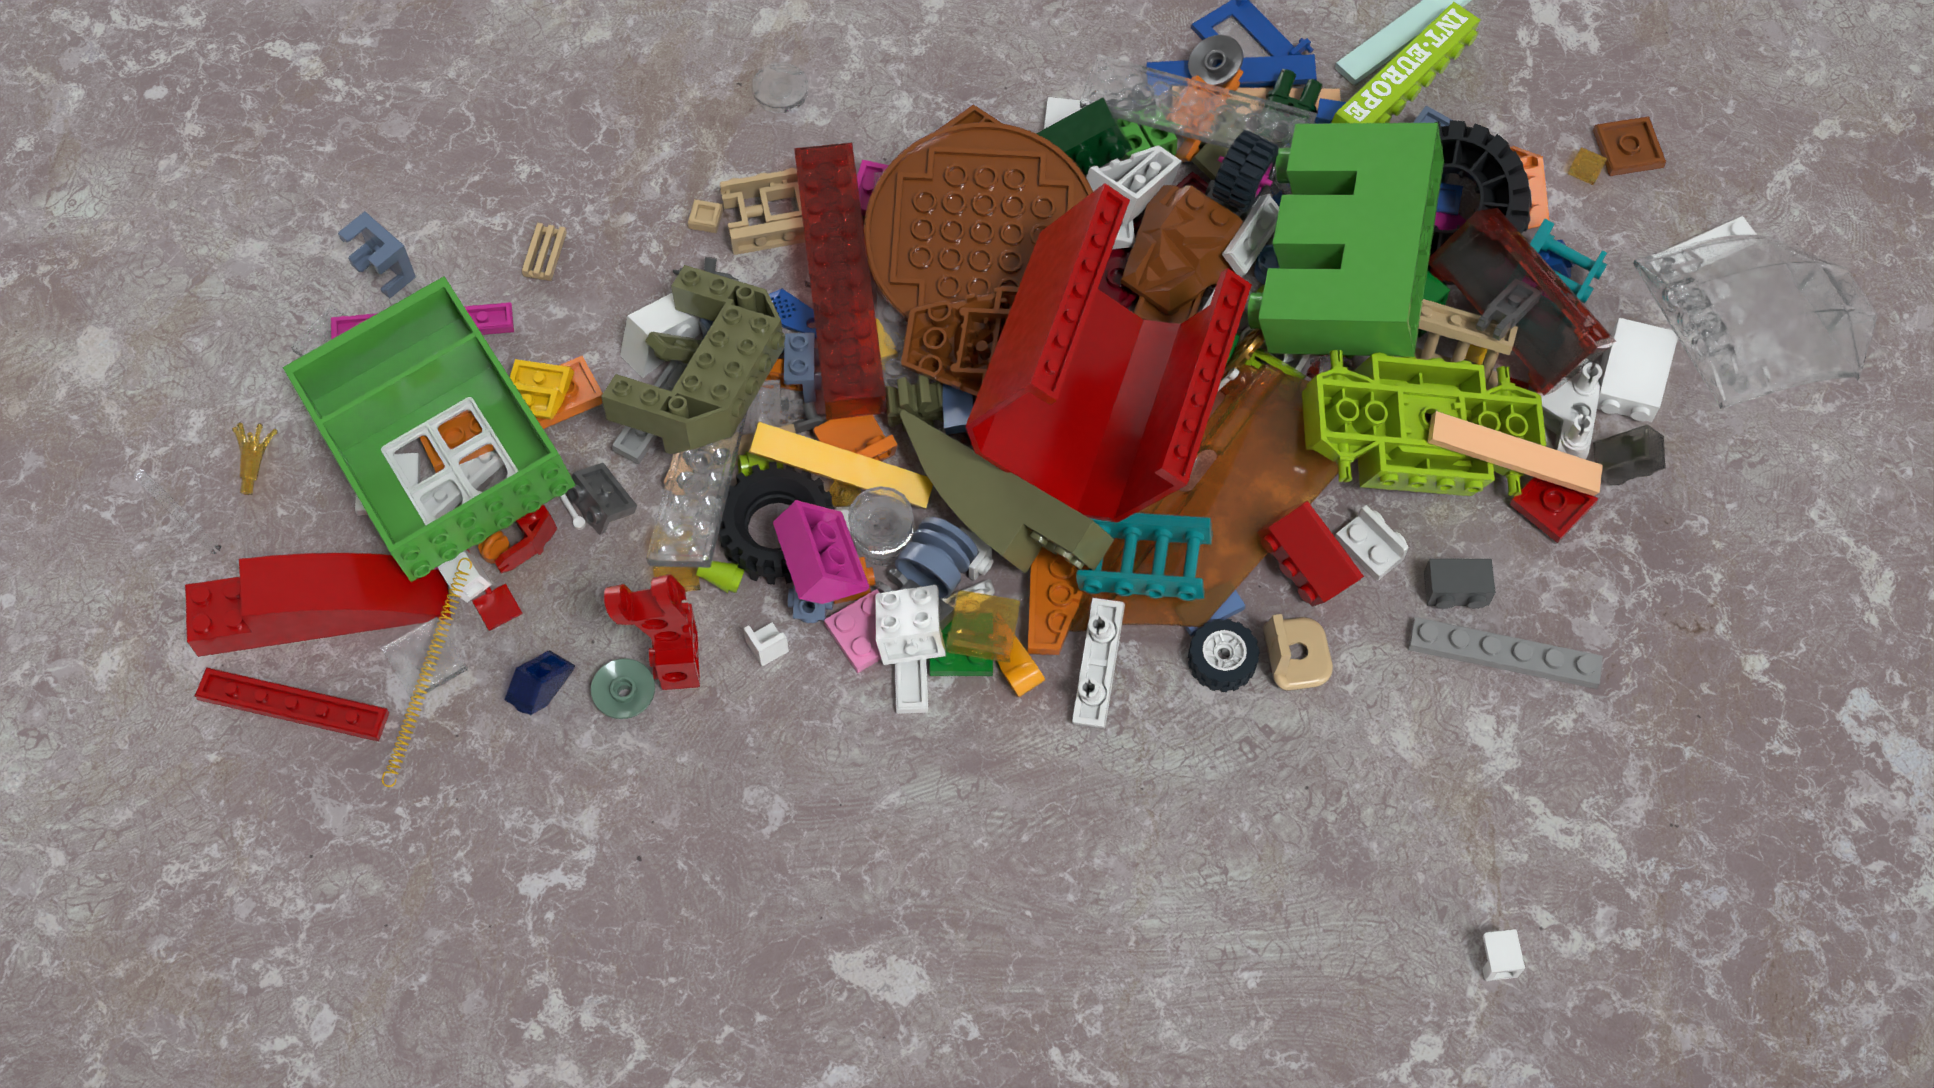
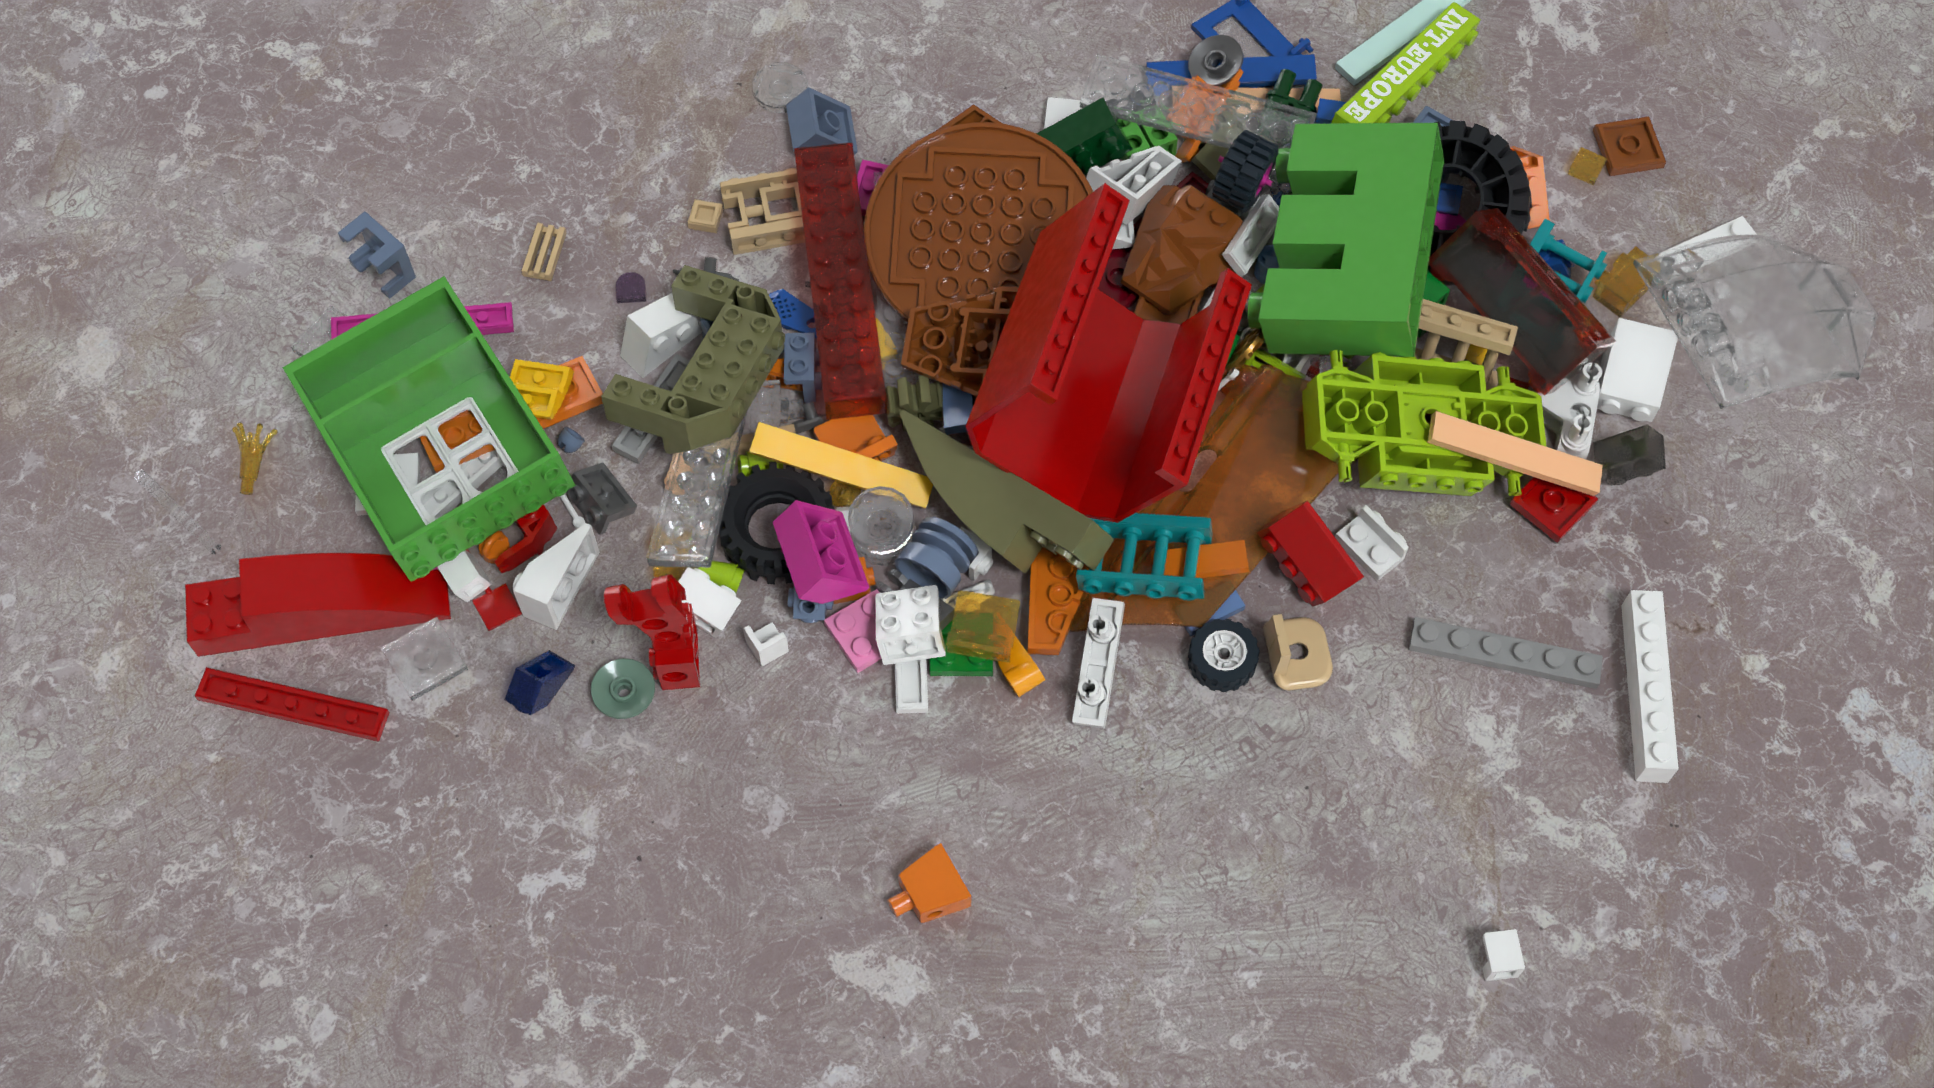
(424, 679): yellow piece -> none
(555, 577): none -> white slope
(570, 439): none -> sand blue hinge
(631, 288): none -> clear purple tile
(672, 346): olive hinge -> none
(710, 603): none -> white brick
(819, 121): none -> sand blue slope
(931, 888): none -> orange torso
(1213, 560): none -> orange tile
(1459, 583): dark grey brick -> none
(1509, 307): flat silver hinge -> none
(1622, 285): none -> clear yellow brick
(1649, 687): none -> white brick

